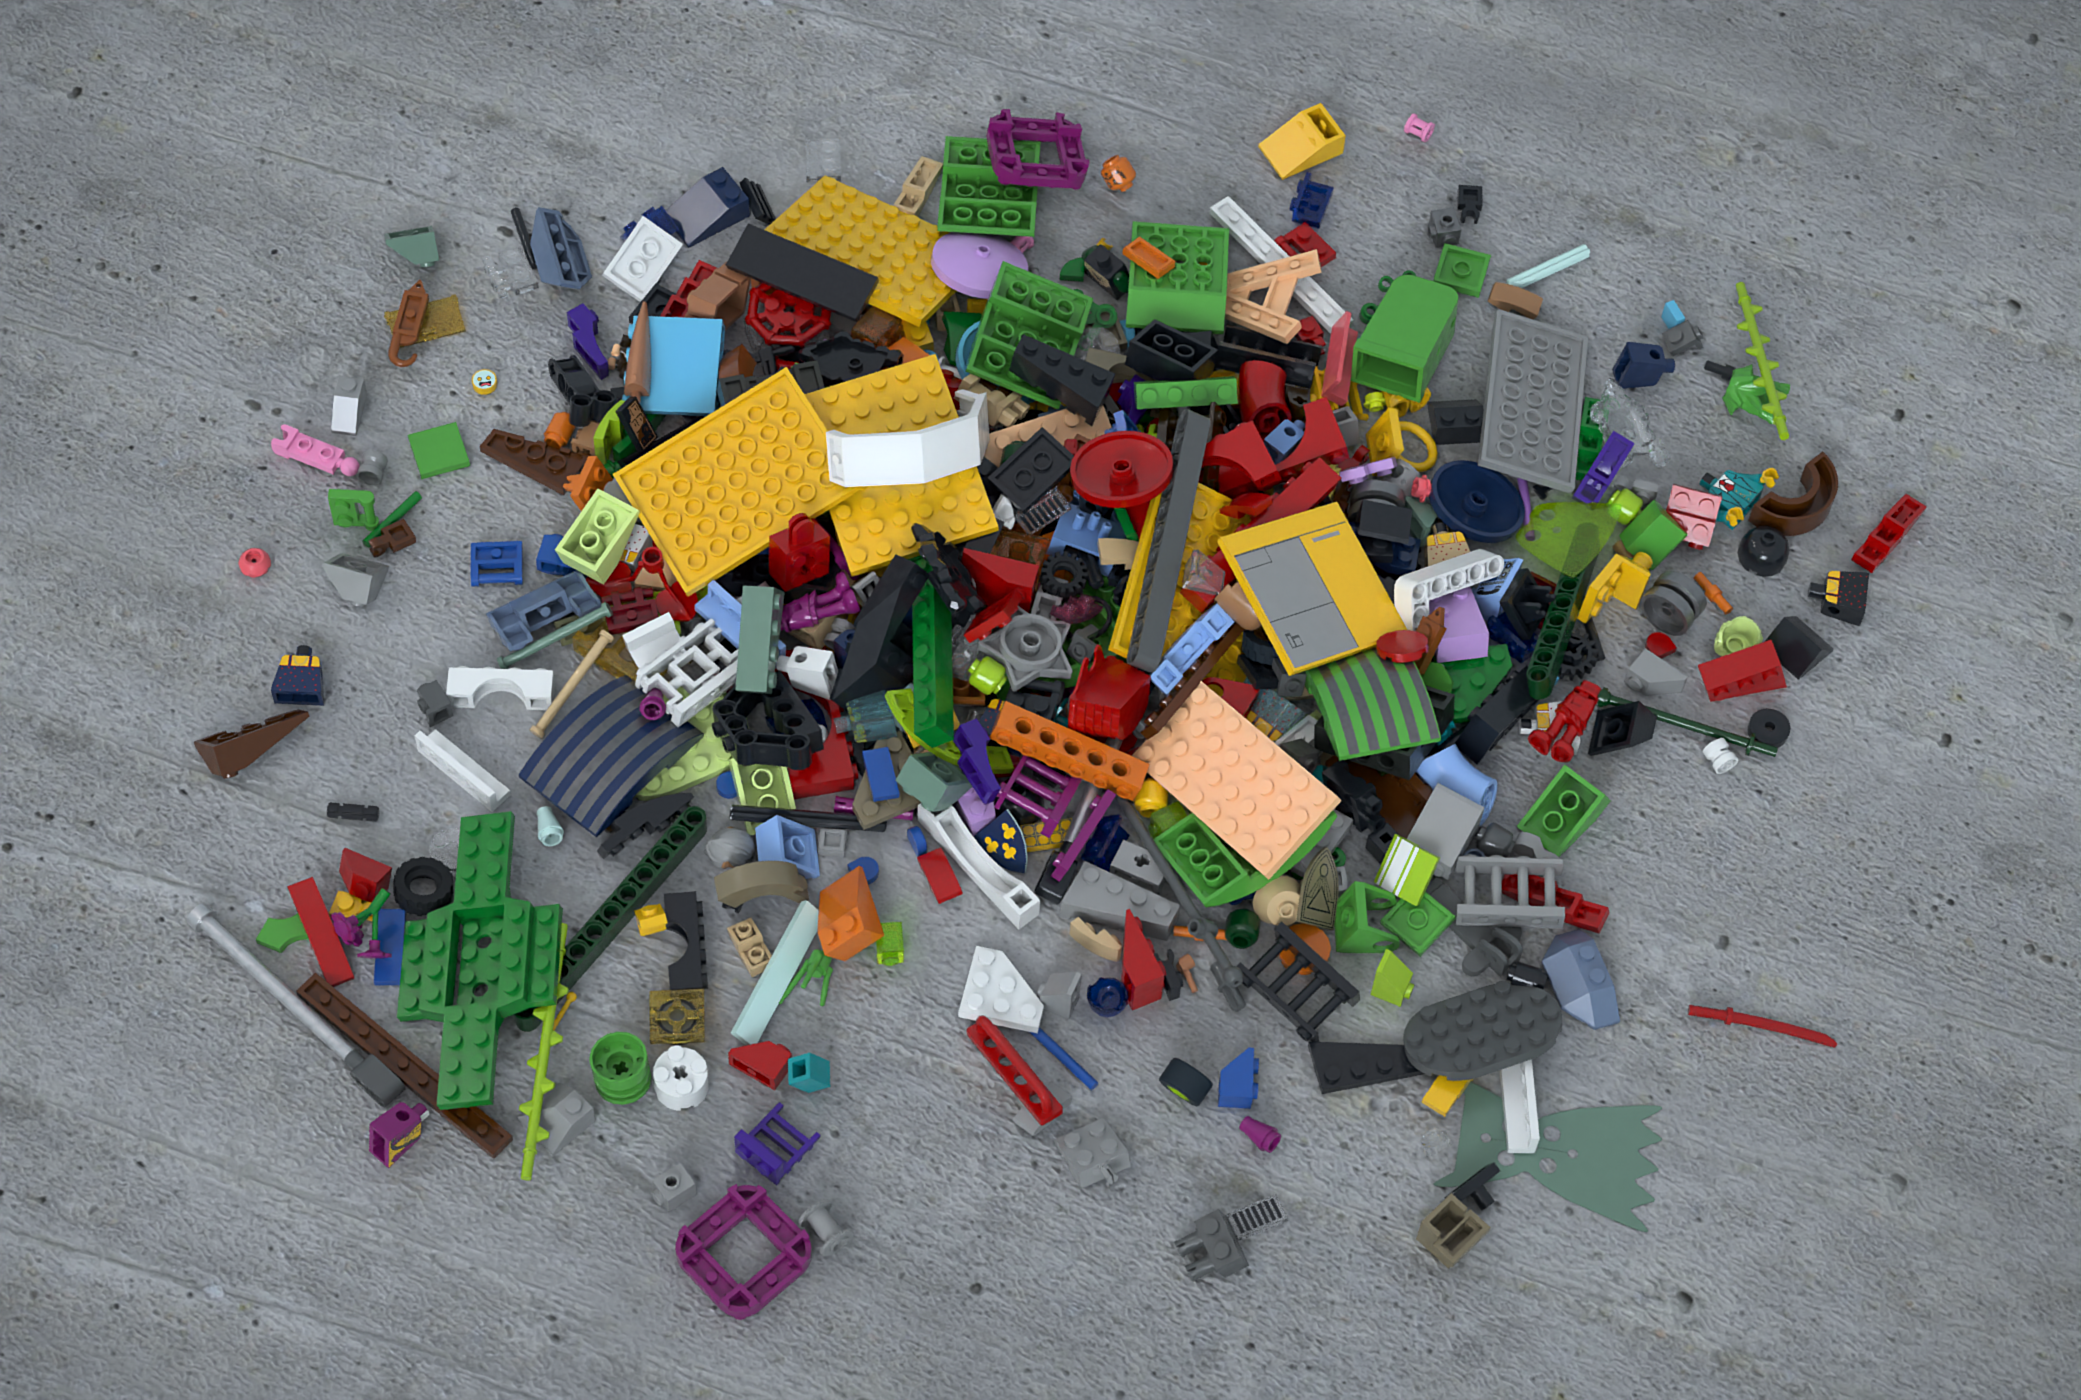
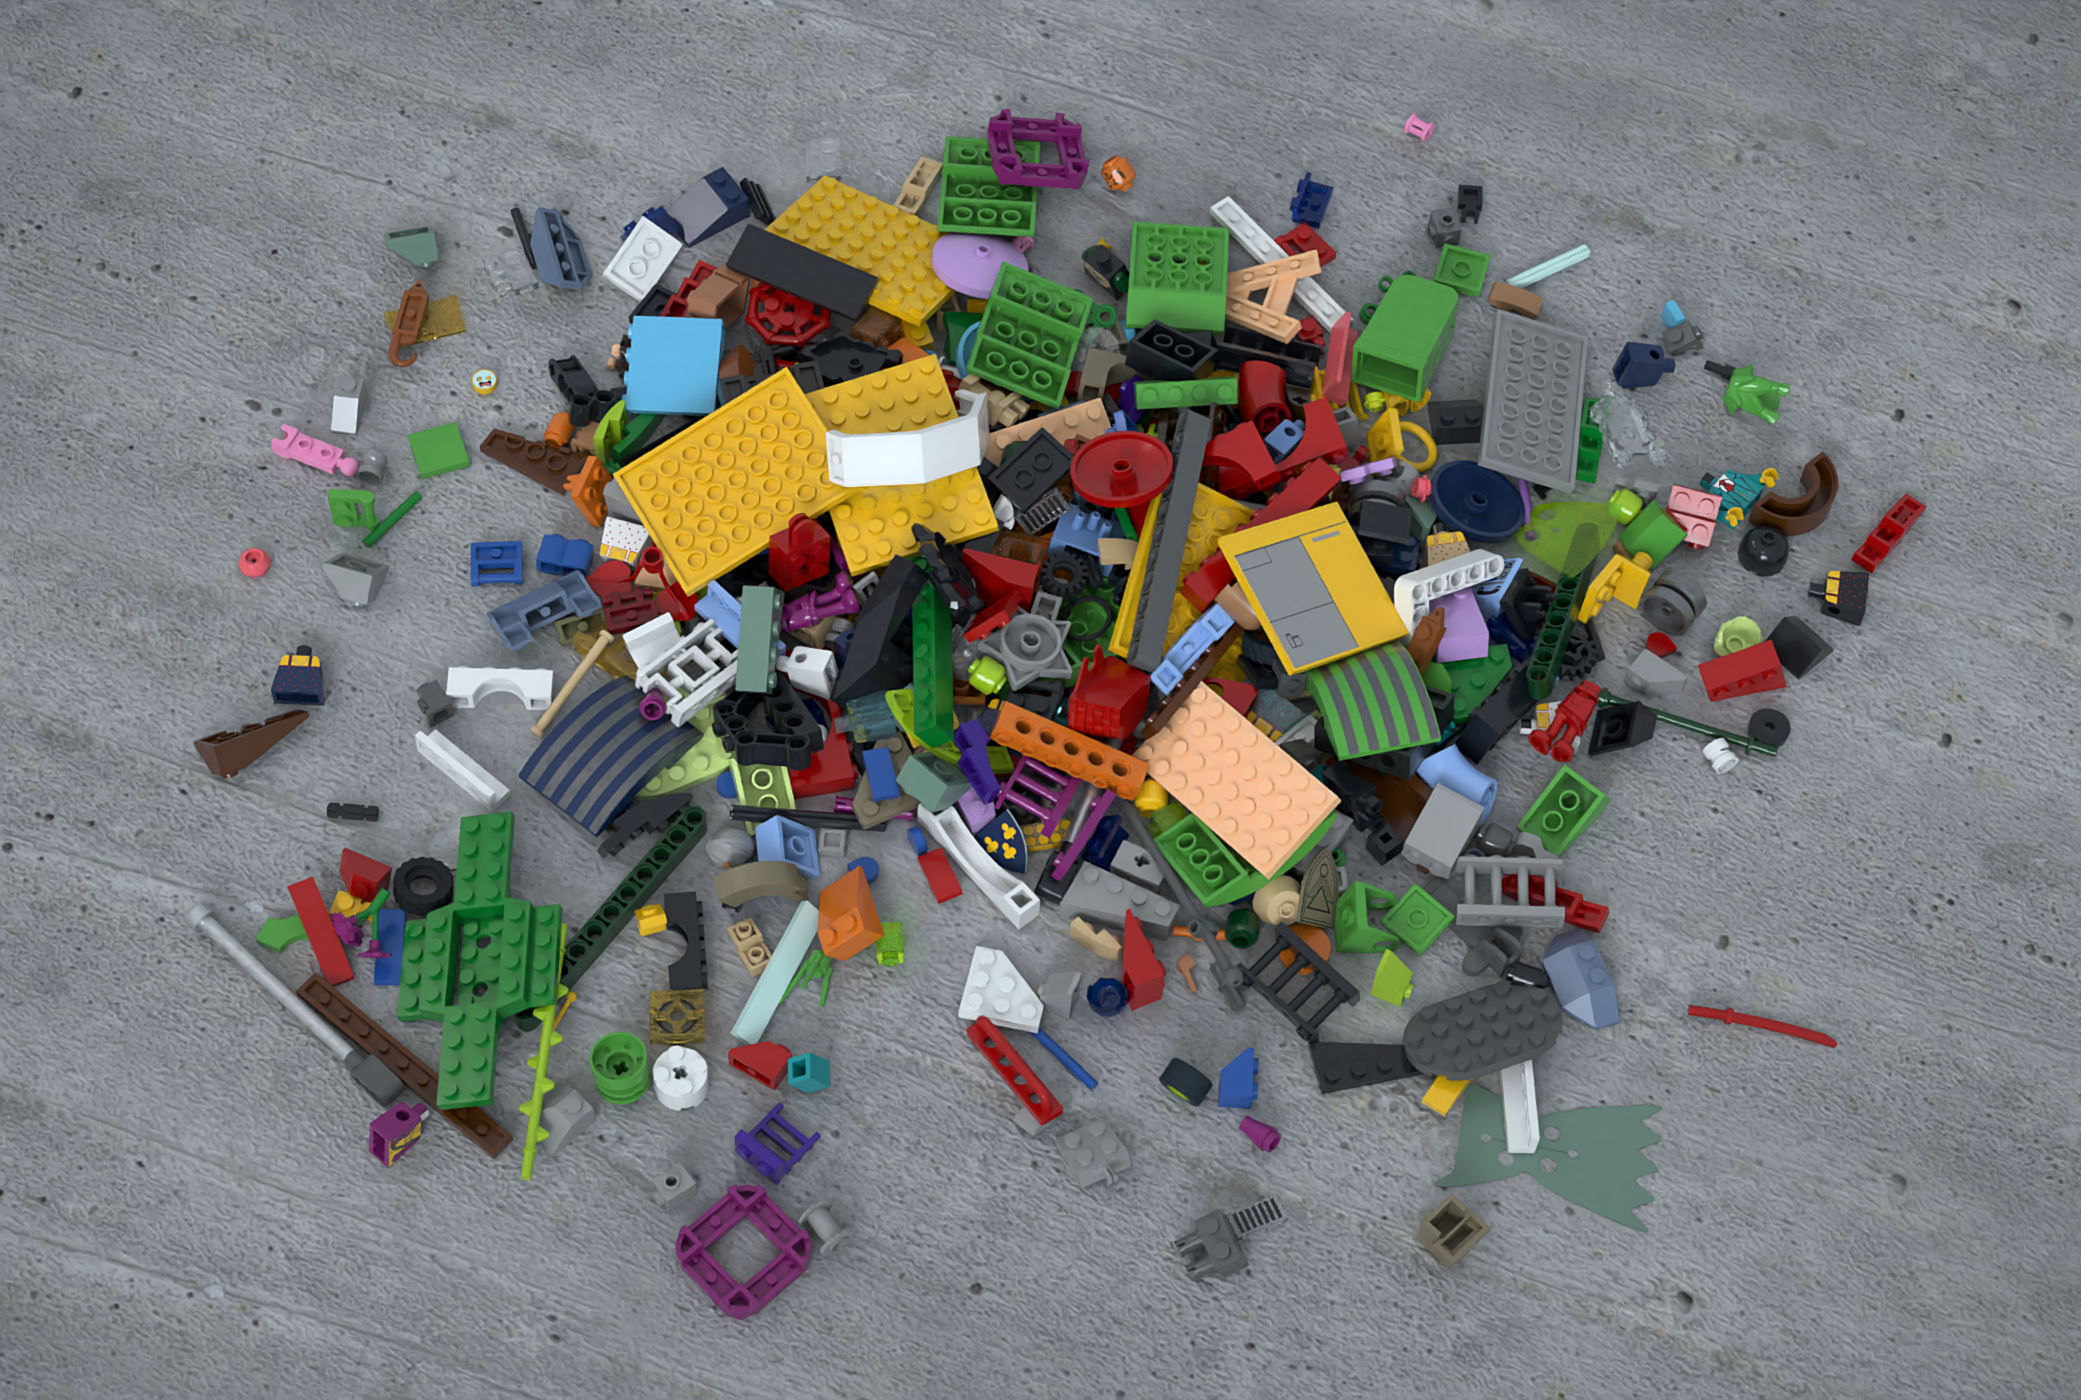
(393, 536): reddish brown plate -> none
(549, 828): light aqua cone -> none
(584, 327): dark purple slope -> none
(598, 536): yellowish green slope -> none
(604, 610): sand green bar -> none
(636, 424): tile -> none
(639, 359): nougat piece -> none
(1063, 377): black wedge -> none
(1073, 270): green tile -> none
(1076, 609): clear pink slope -> none
(1083, 644): dark grey bracket -> none
(1149, 257): orange tile -> none
(1173, 980): black plate -> none
(1203, 574): clear slope -> none
(1247, 503): red slope -> none
(1303, 142): yellow slope -> none
(1402, 646): red tile -> none
(1406, 870): lime slope -> none
(1475, 1187): black tile -> none
(1603, 469): dark purple slope -> none
(1713, 593): orange bar -> none
(1765, 365): lime plant -> none

